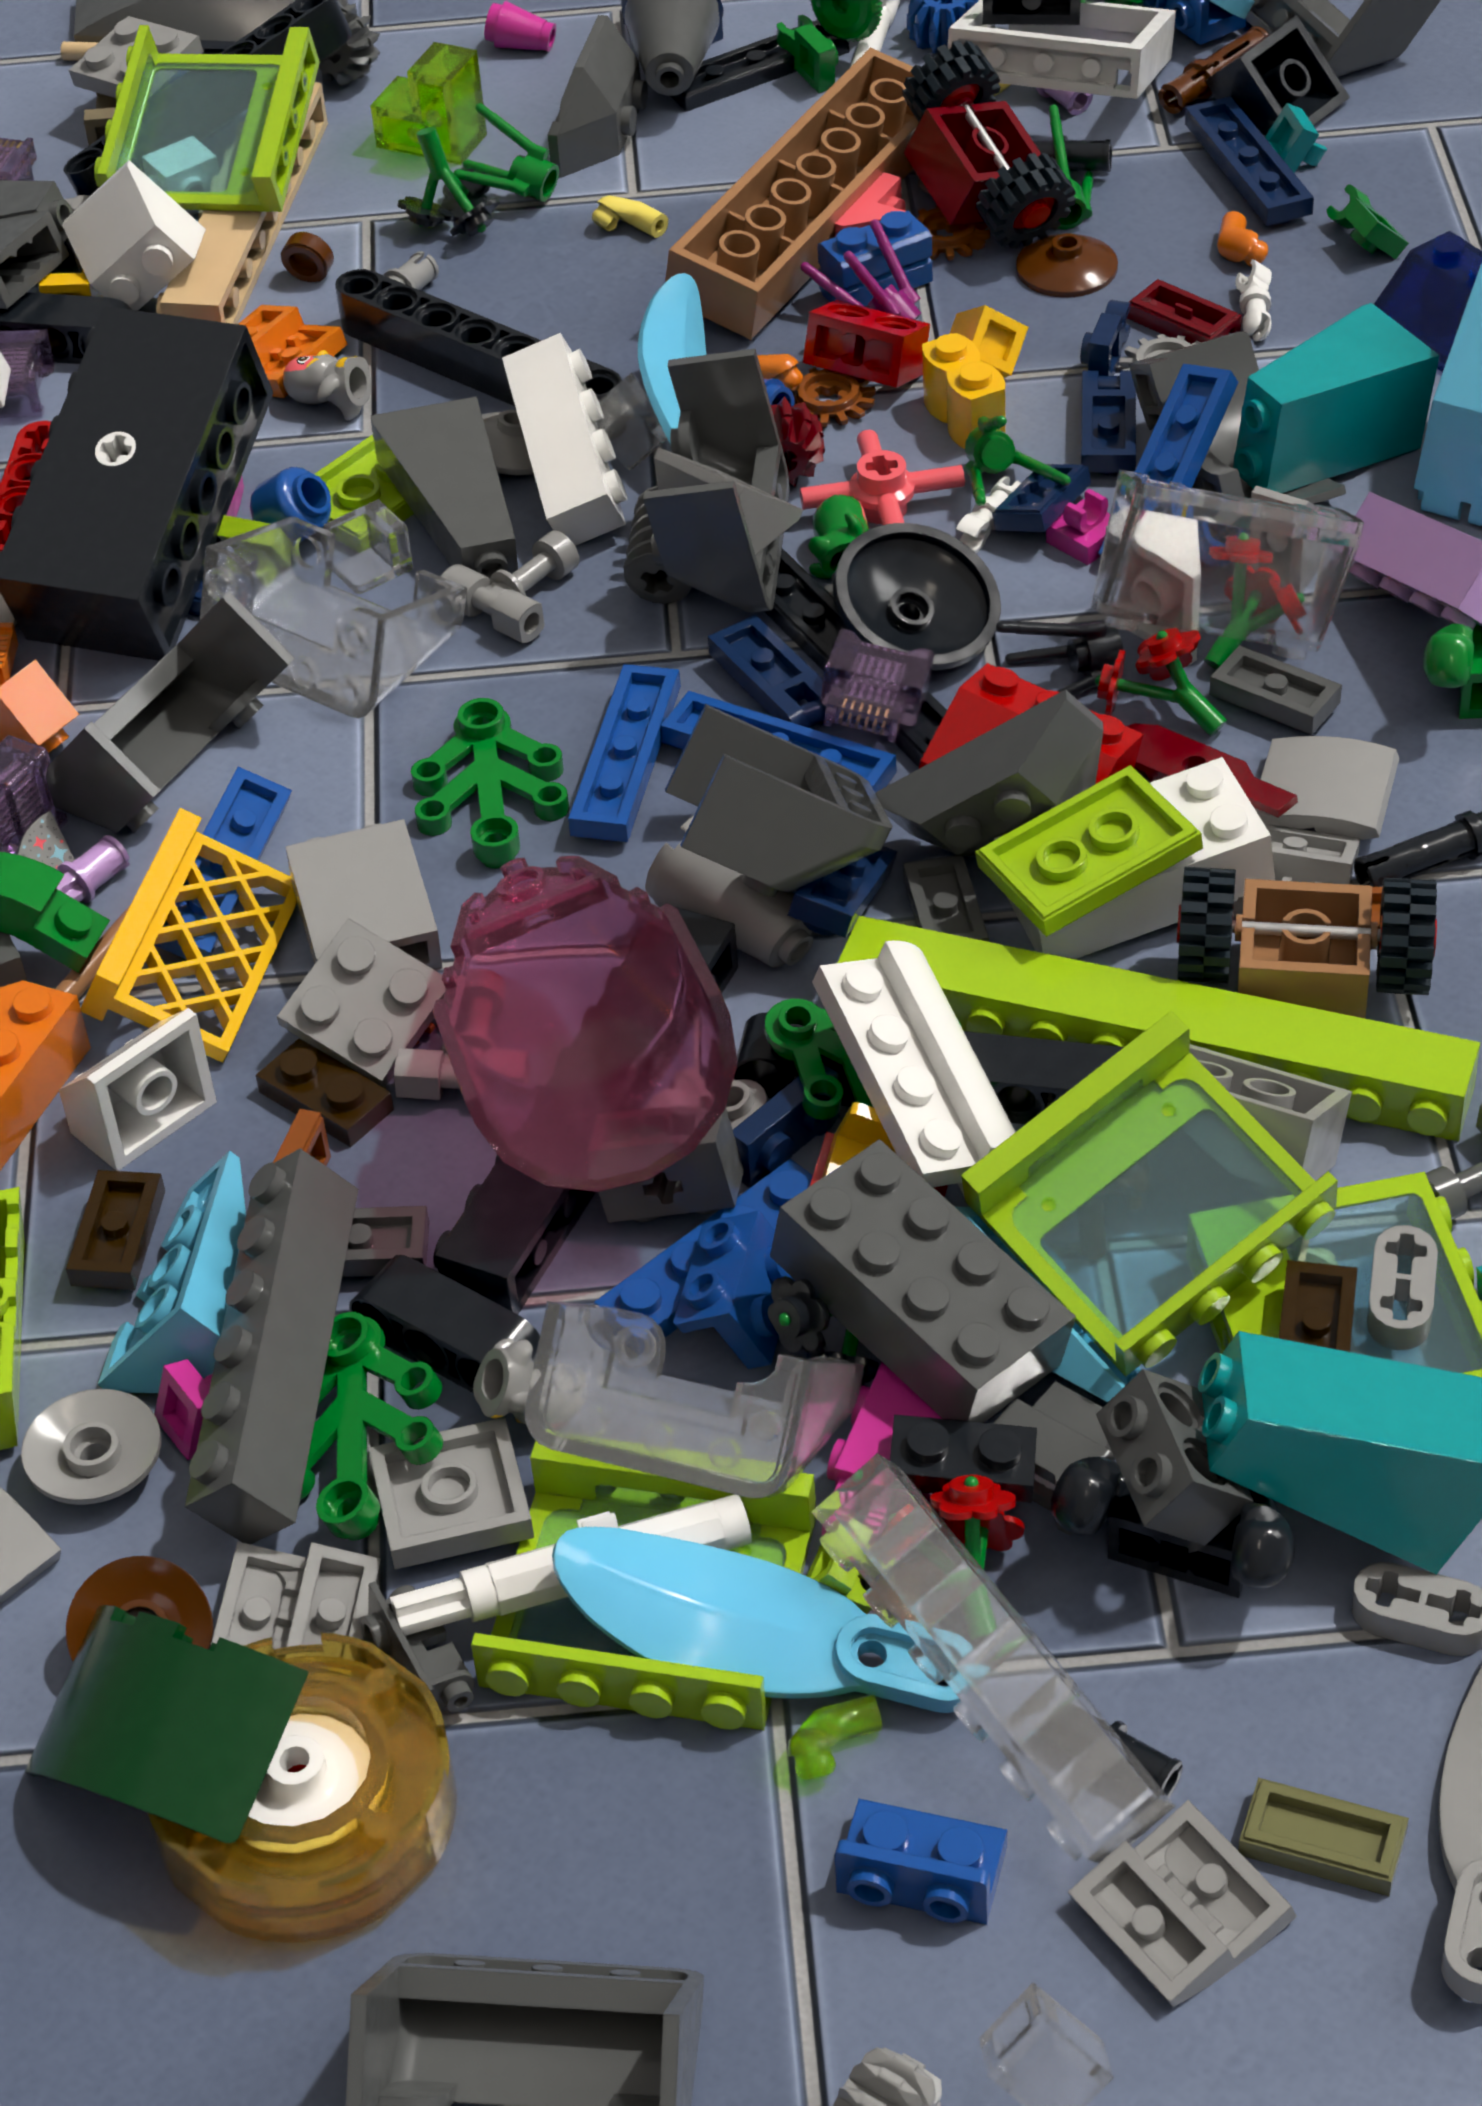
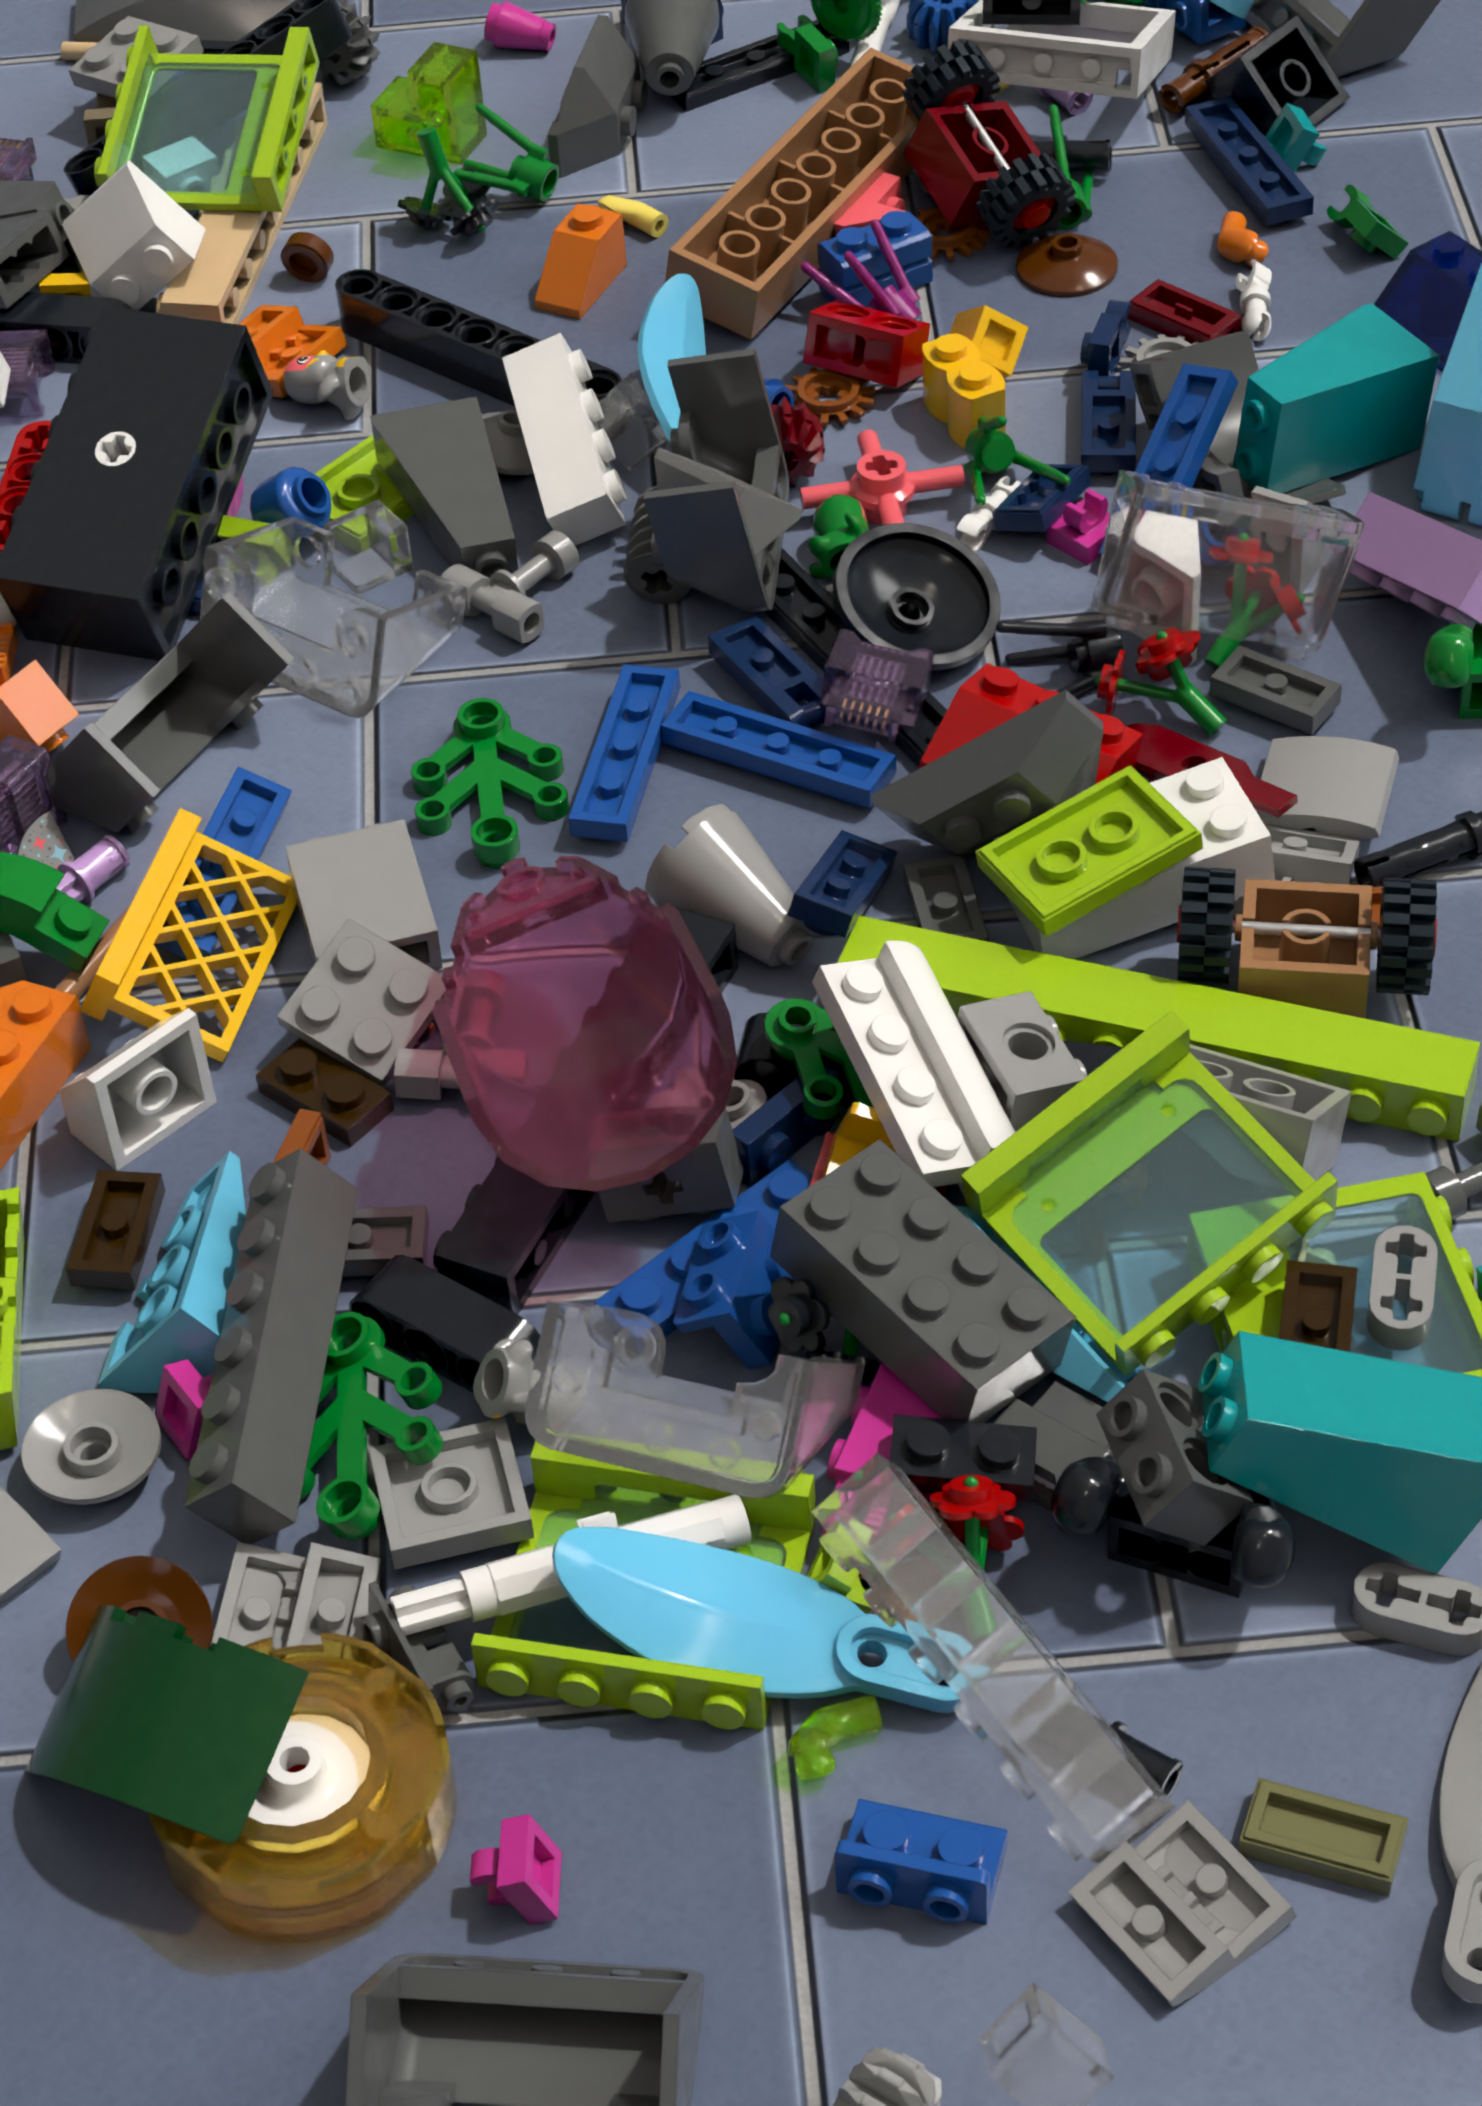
(415, 274): light grey pin -> none
(521, 1870): none -> dark pink tile
(581, 261): none -> orange slope
(772, 806): dark grey windscreen -> none
(782, 368): orange arm -> none
(1020, 1054): none -> light grey brick

